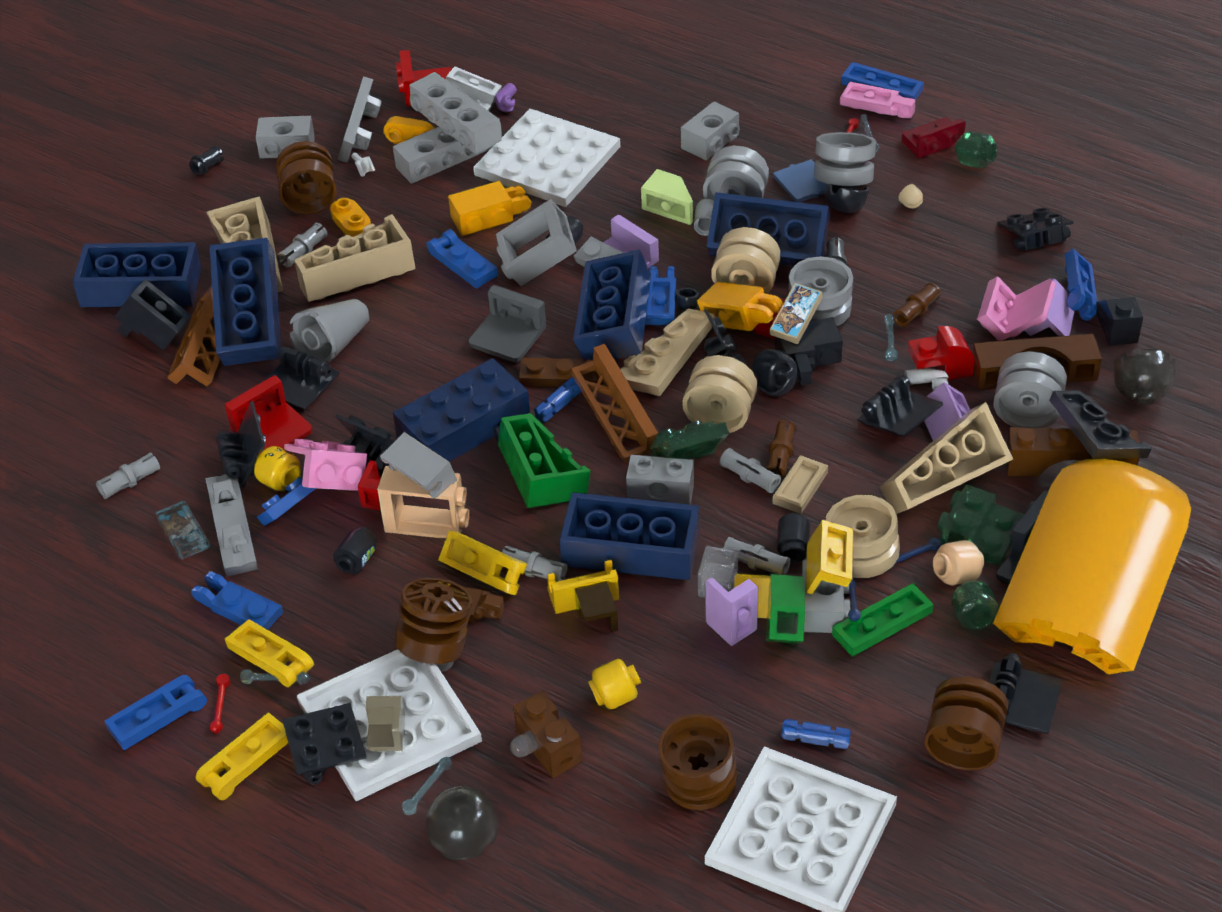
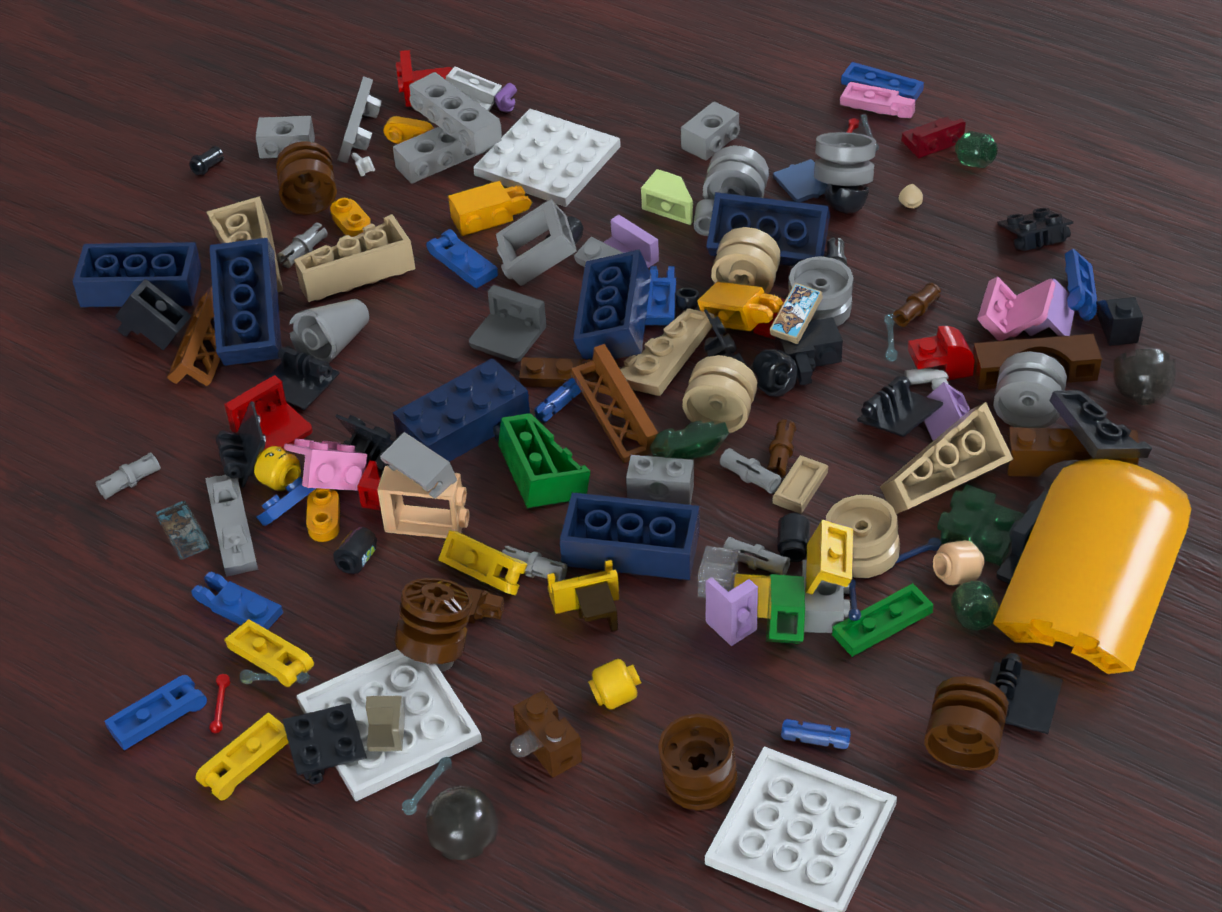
(323, 514): none -> light orange plate

